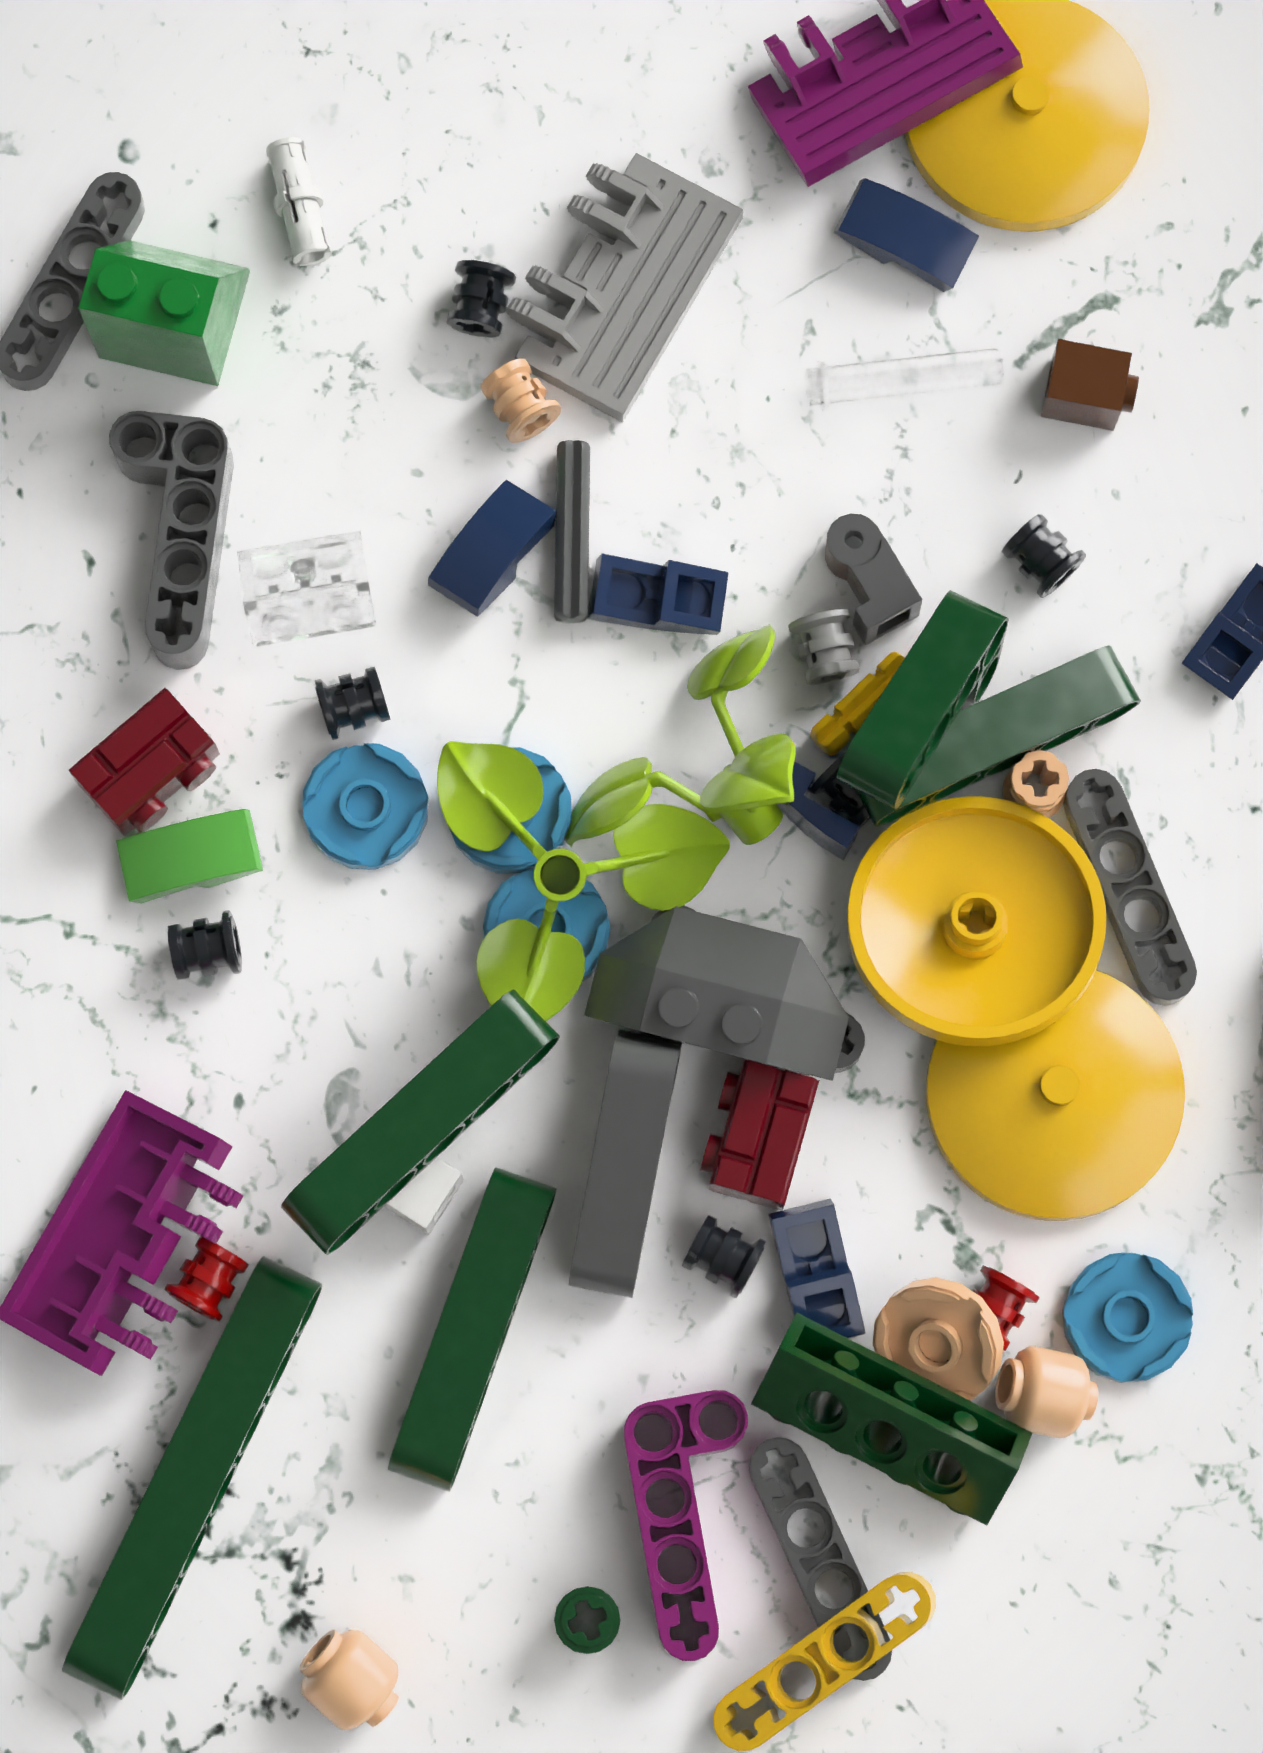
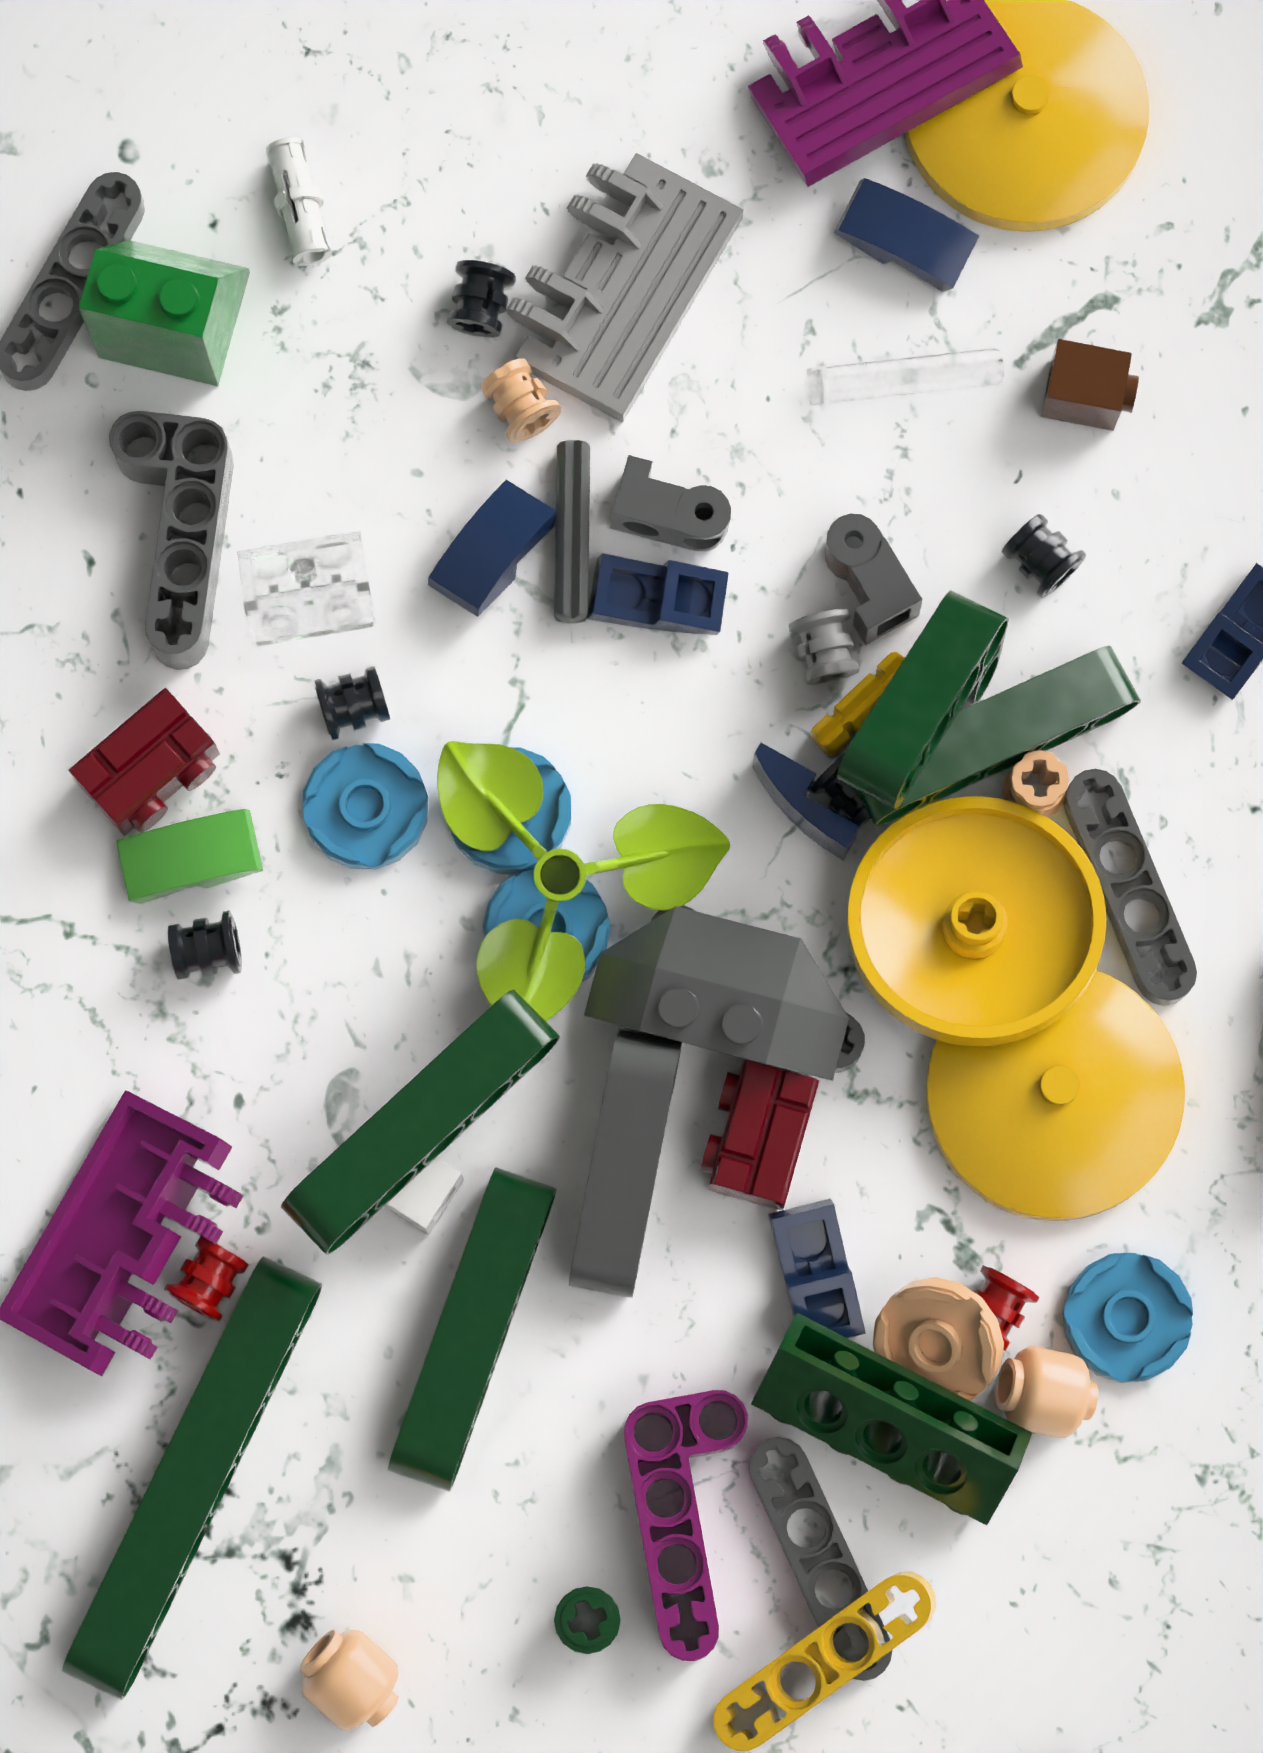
(668, 512): none -> dark grey leg
(724, 1255): black bush -> none
(740, 794): lime plant -> none

